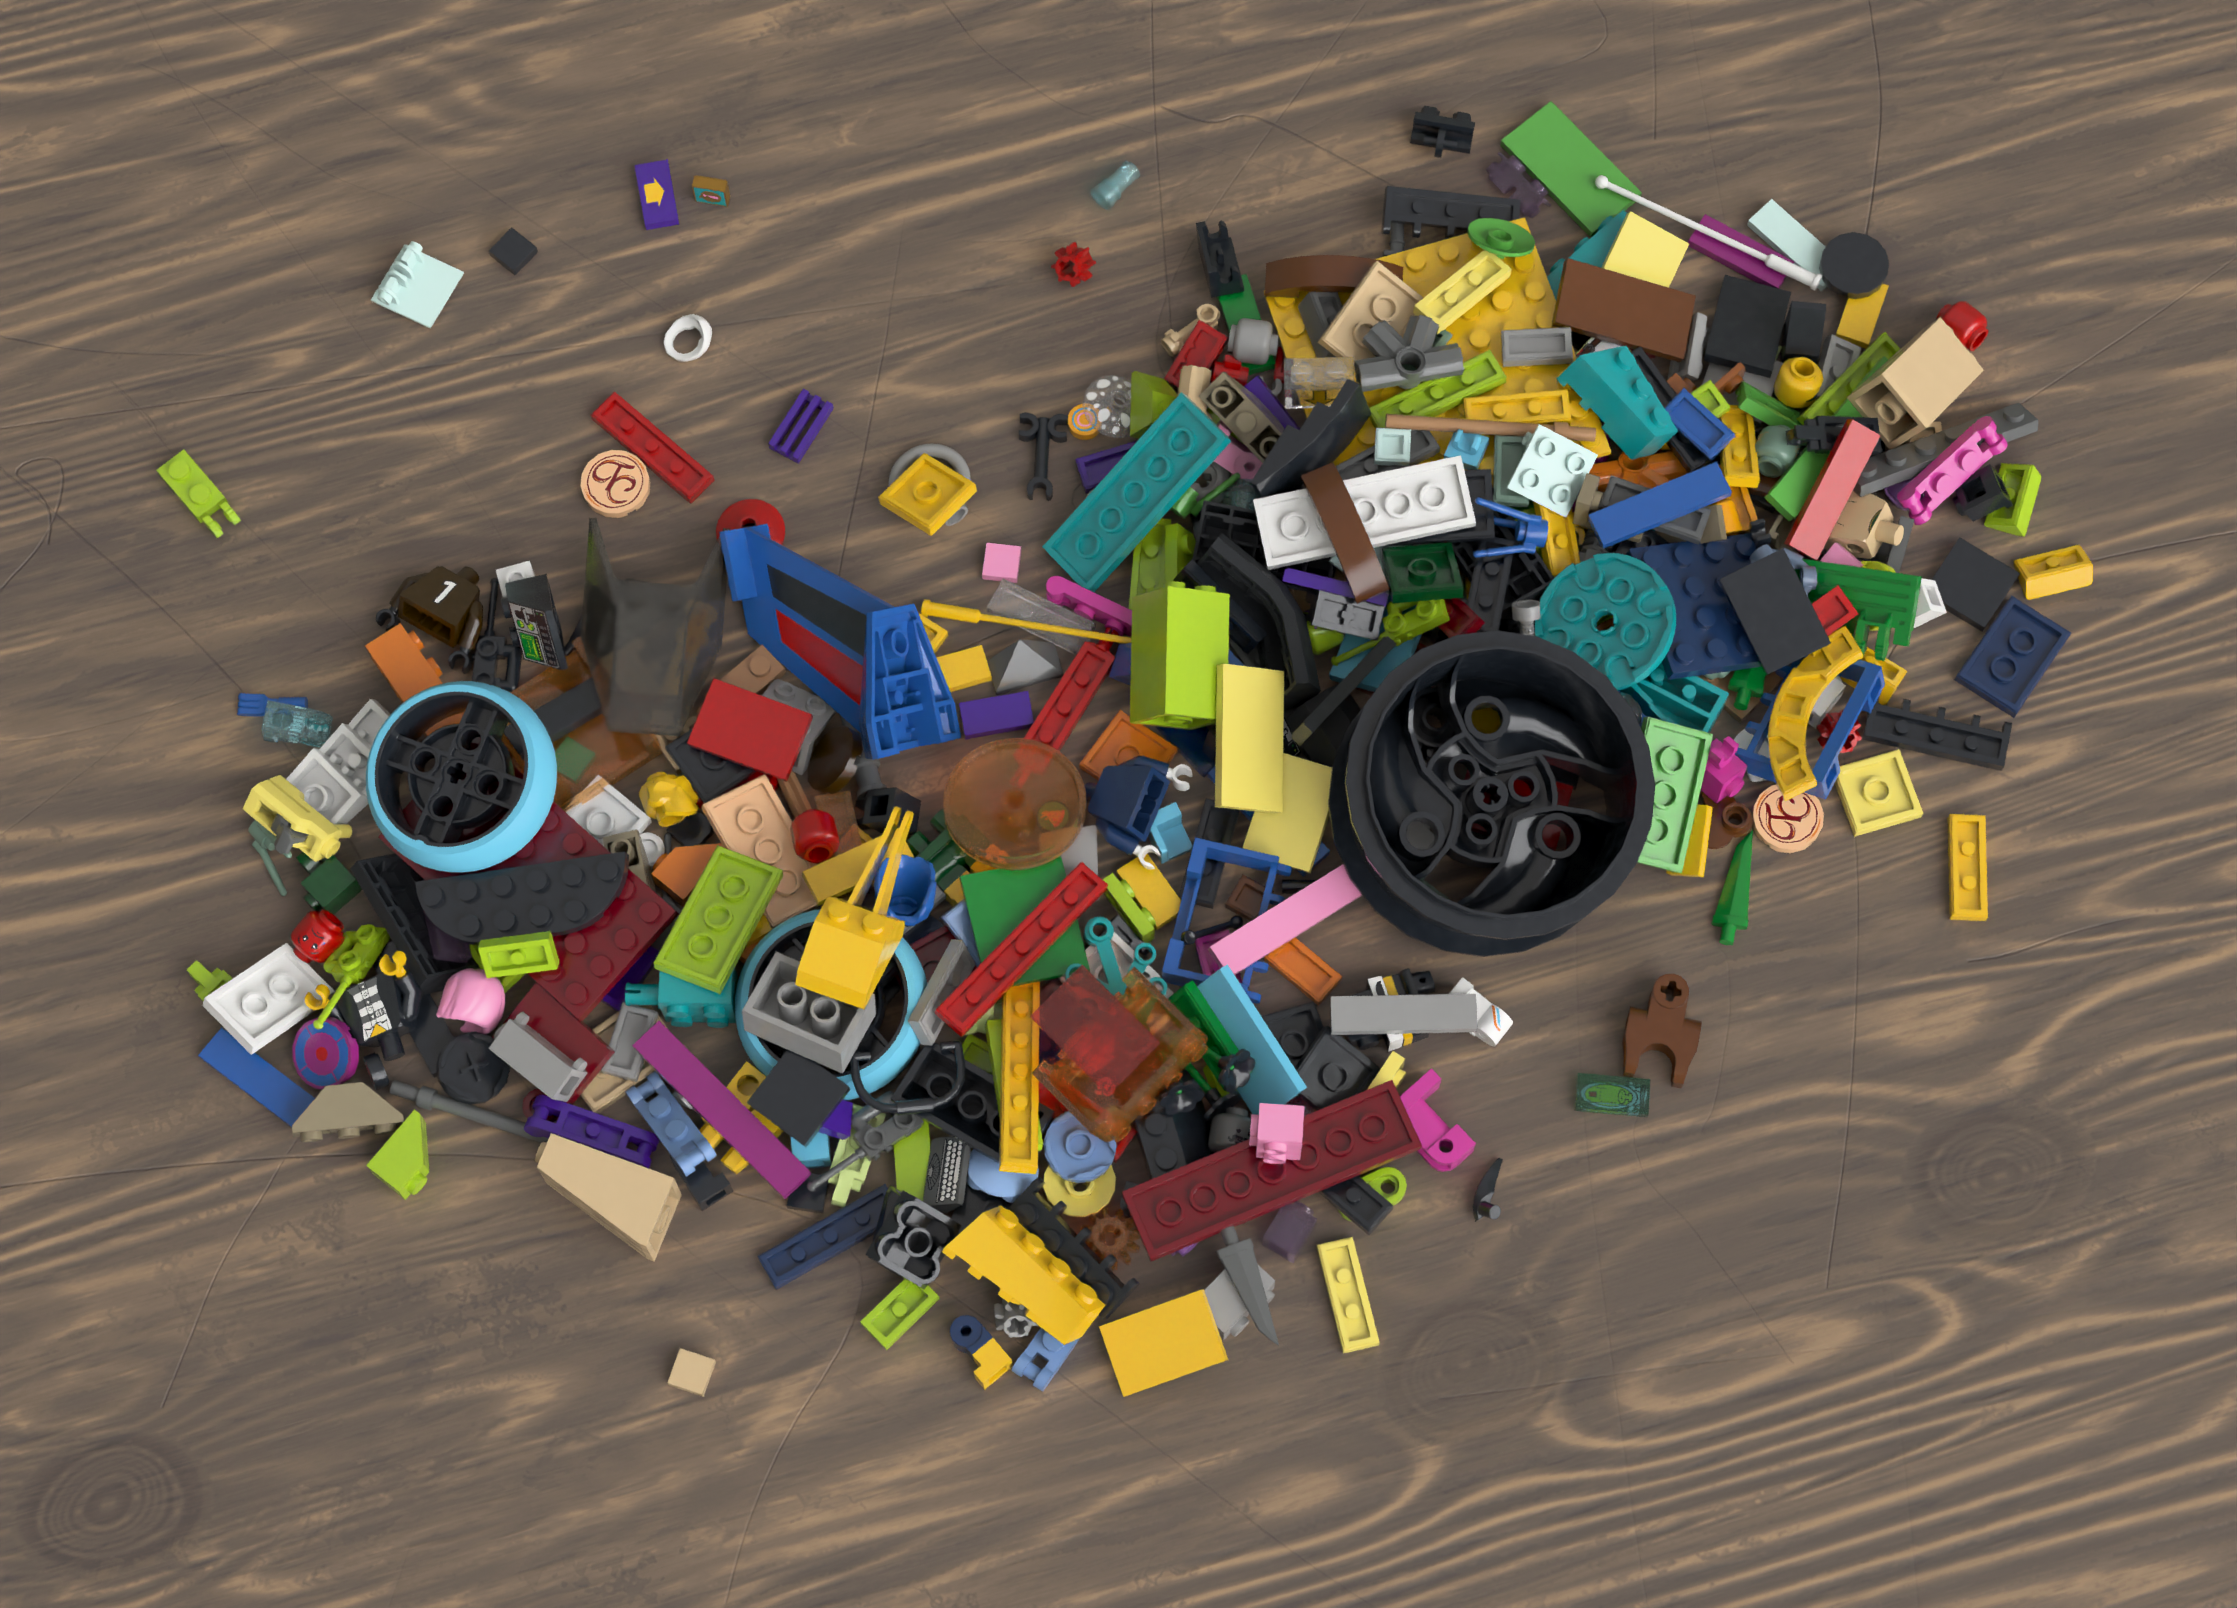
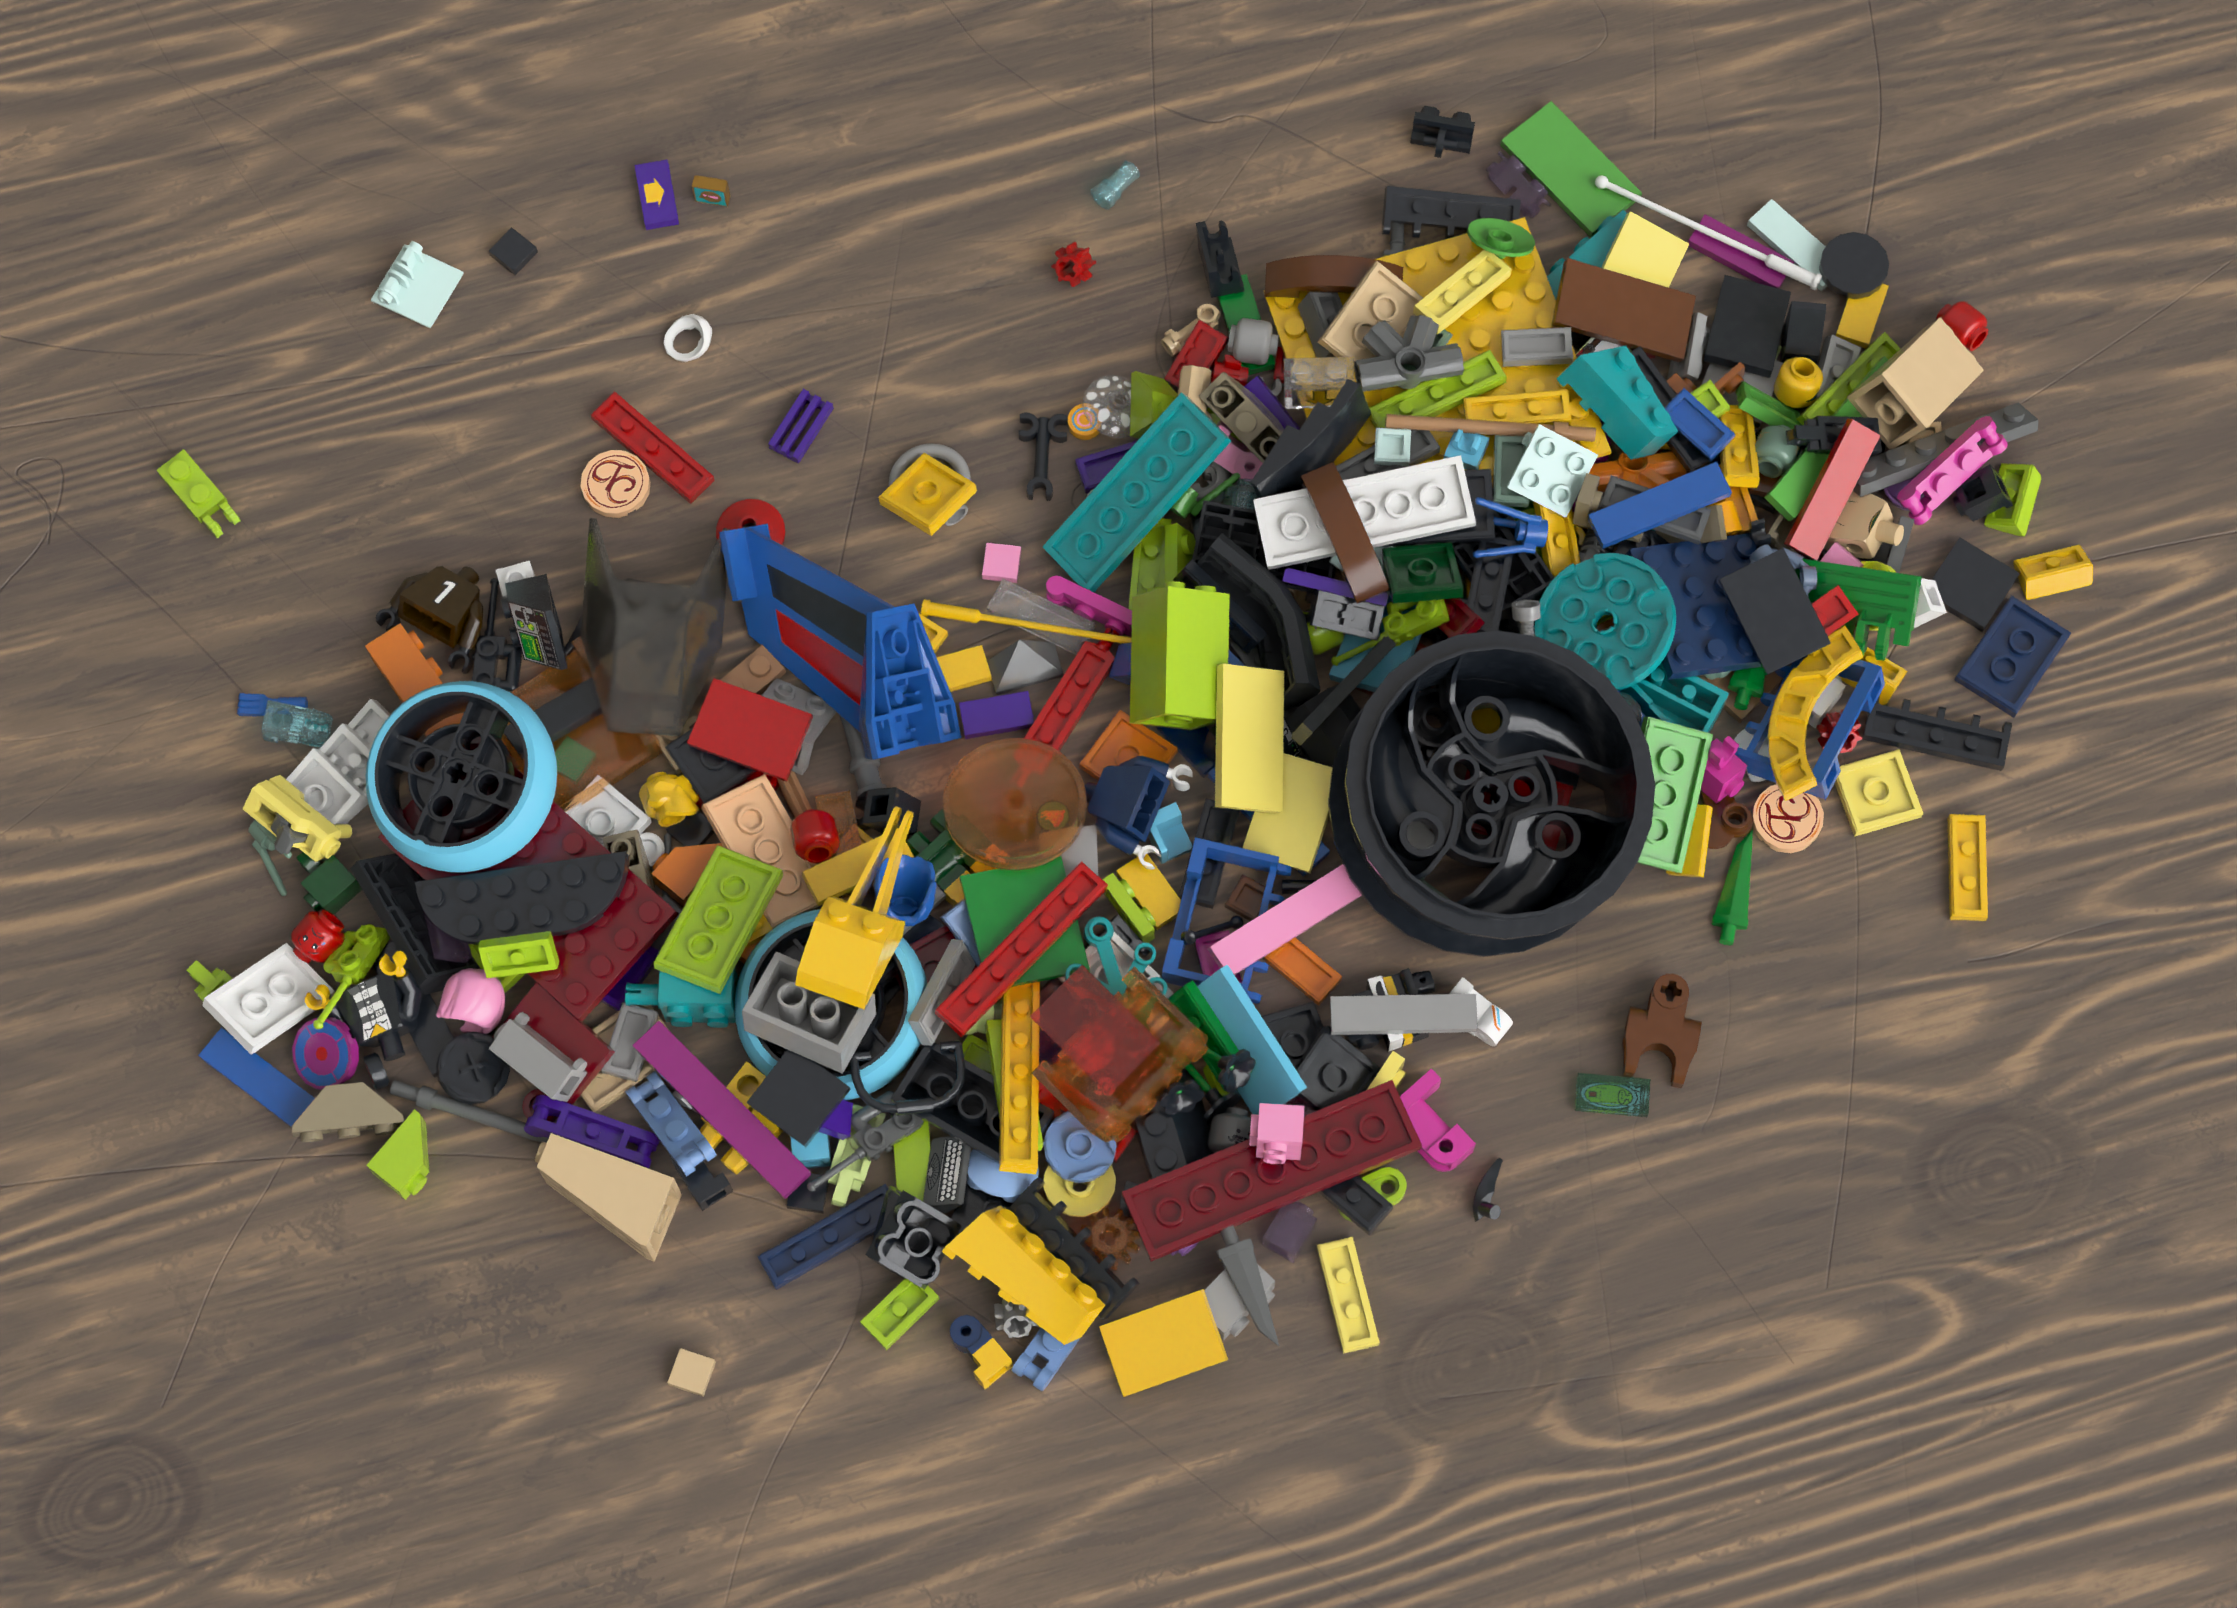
(834, 759): dark brown tile -> none

